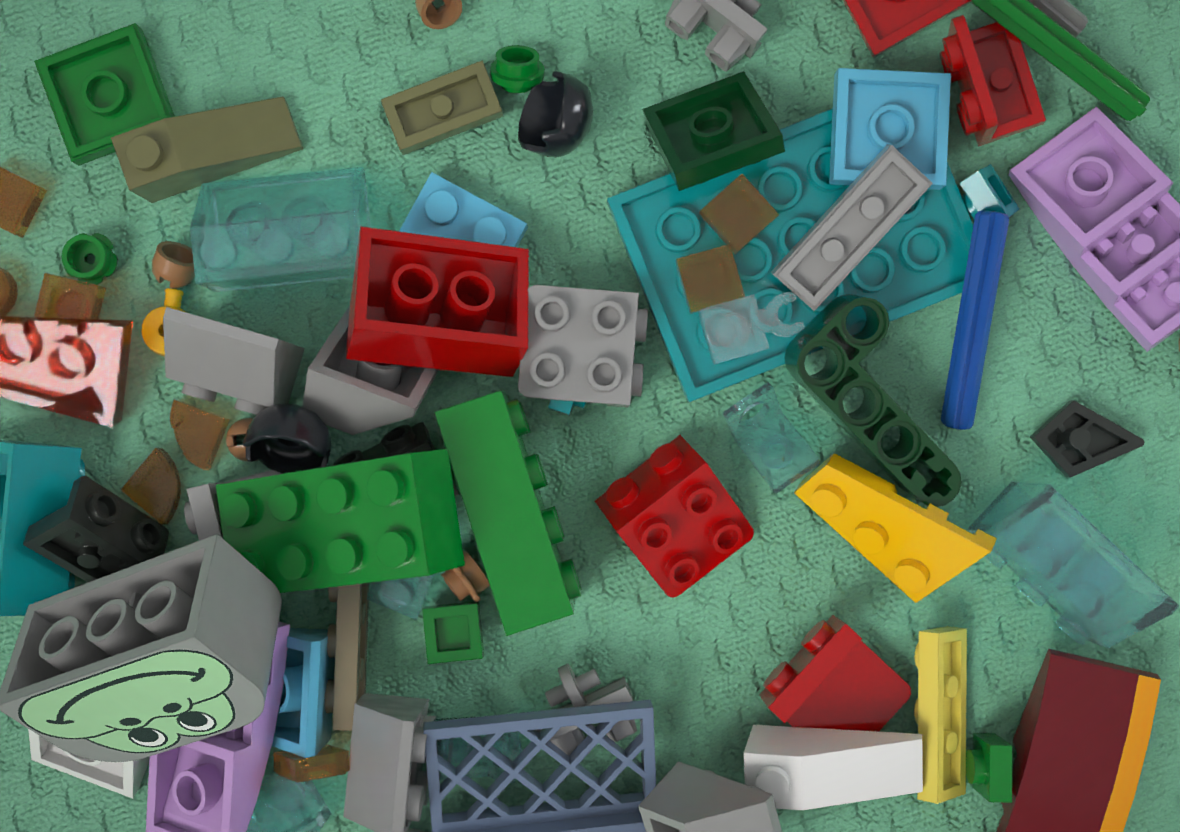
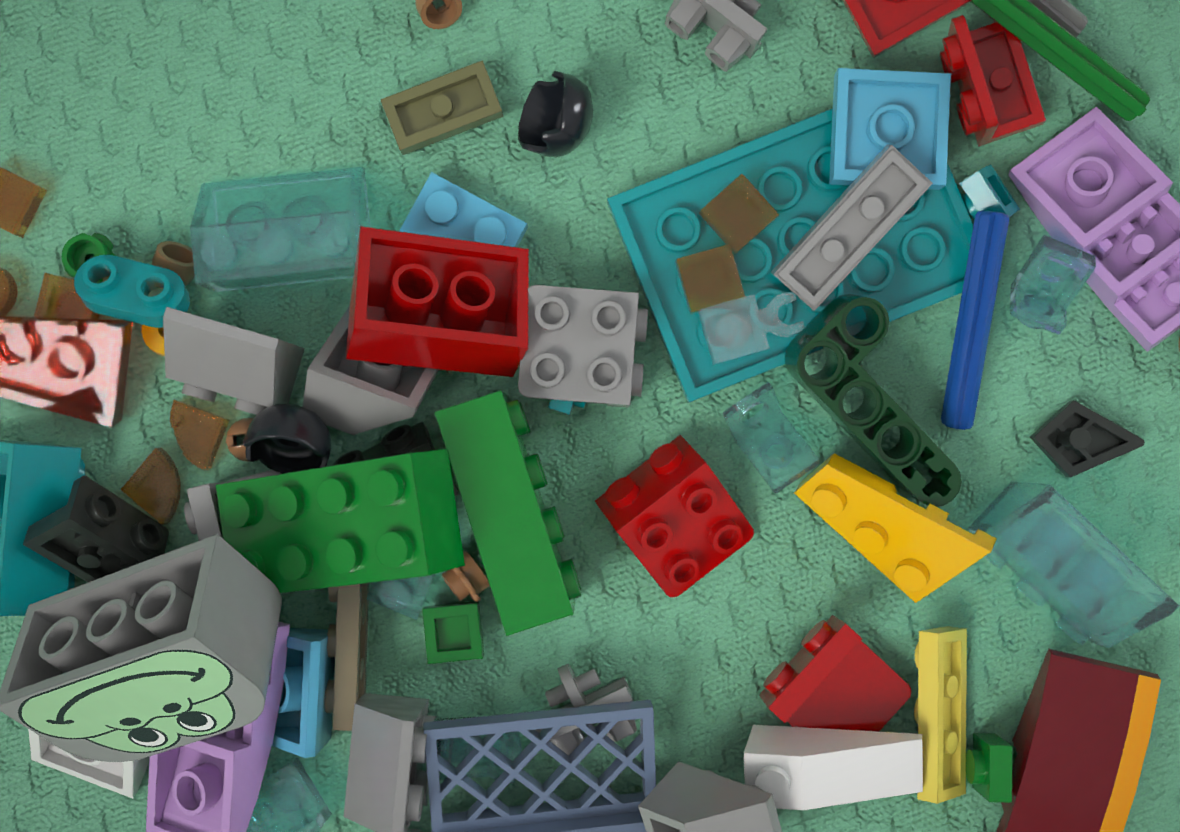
(103, 91): green tile -> none
(127, 289): none -> teal plate
(204, 147): olive slope -> none
(327, 763): clear orange tile -> none
(517, 69): green plate -> none
(713, 130): dark green plate -> none
(1049, 284): none -> clear light blue bracket

